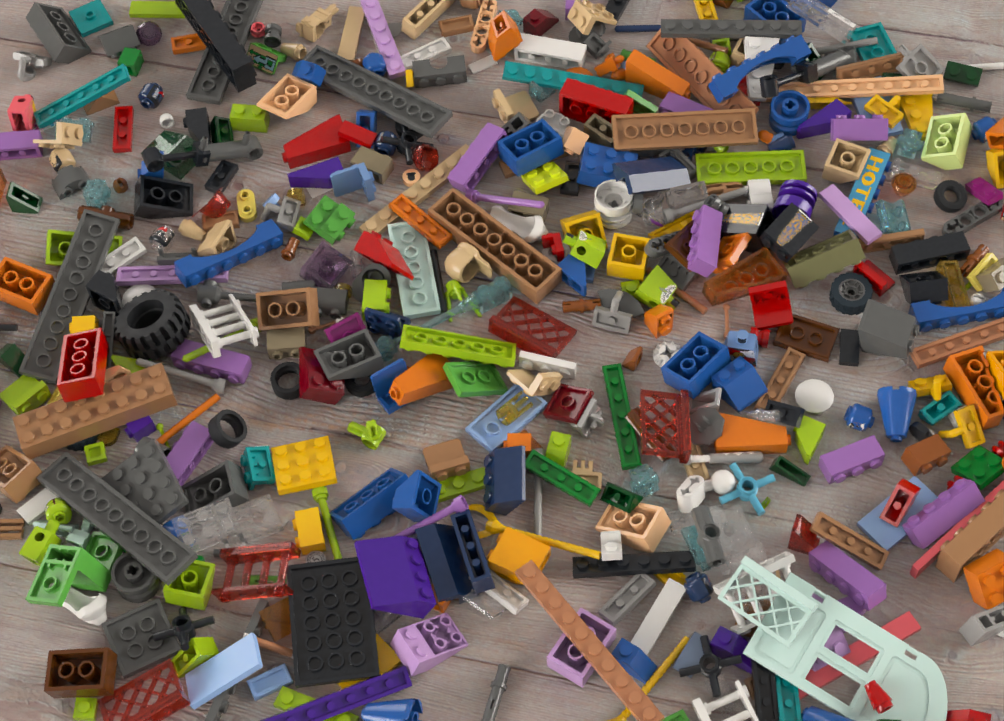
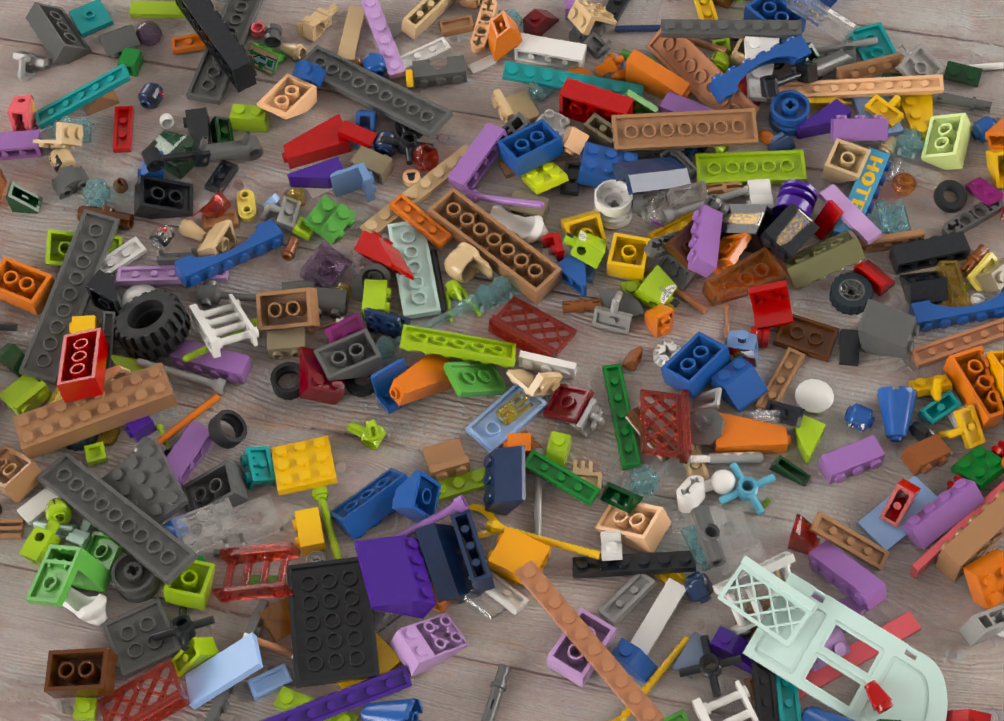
(827, 219): none -> red tile

